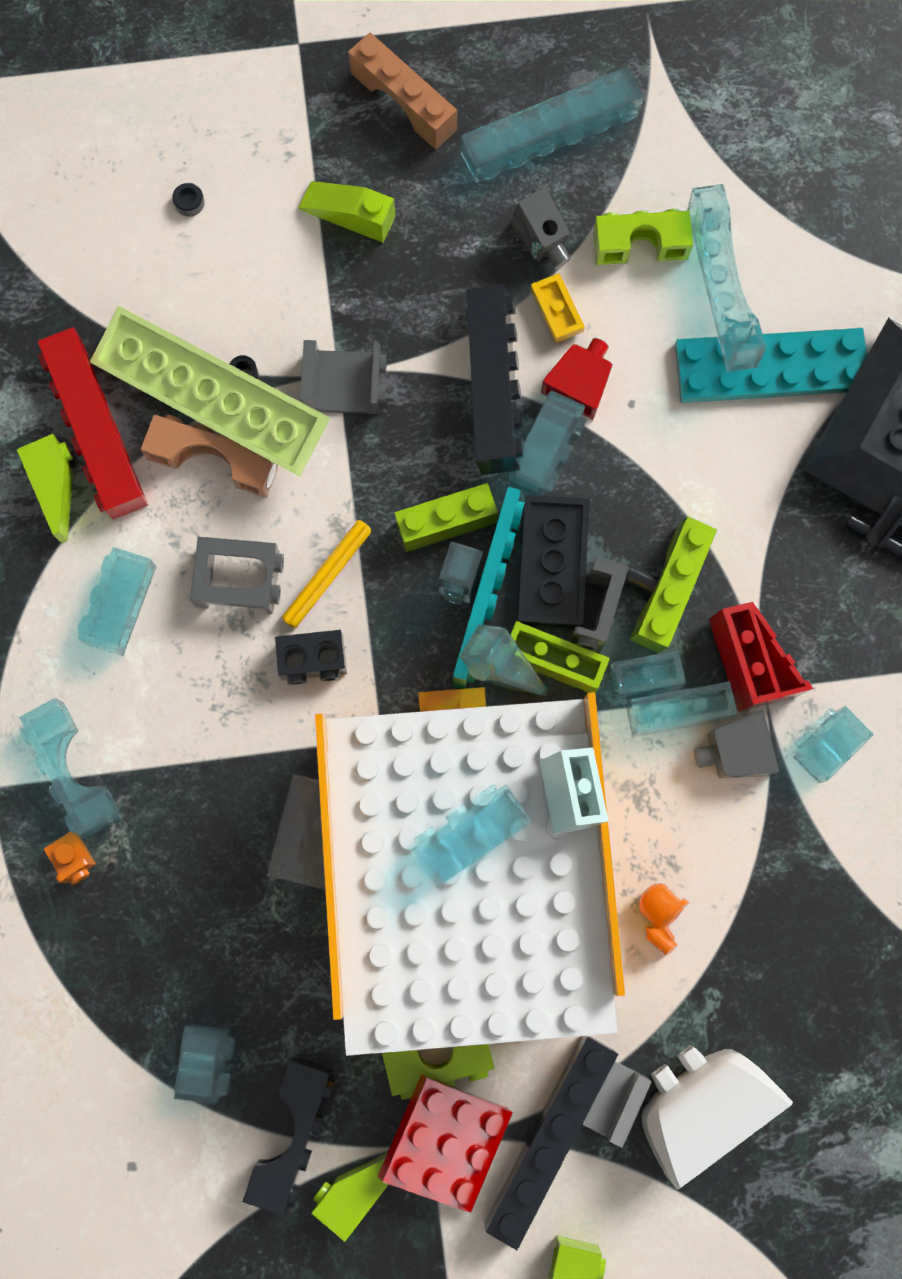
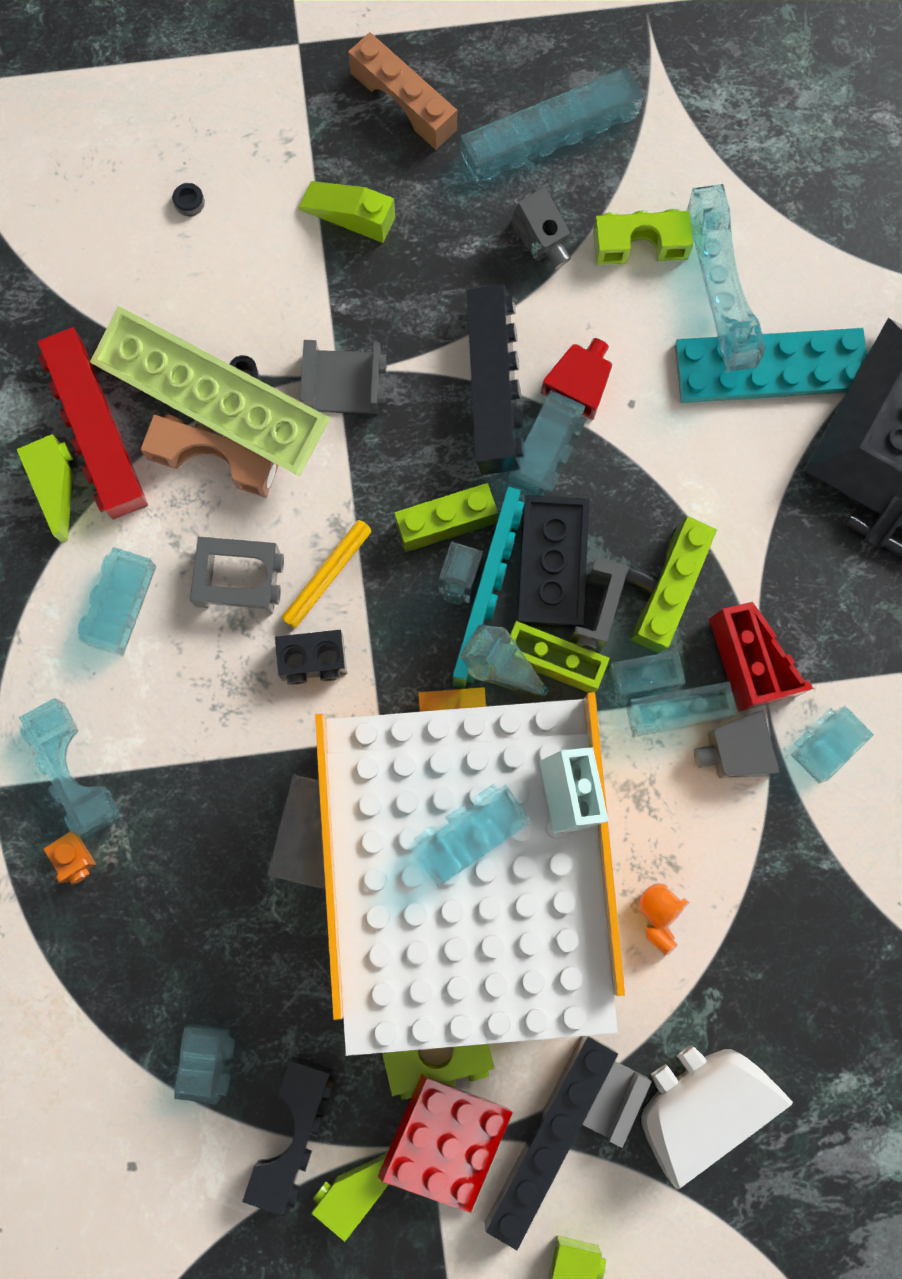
(557, 308): yellow plate -> none

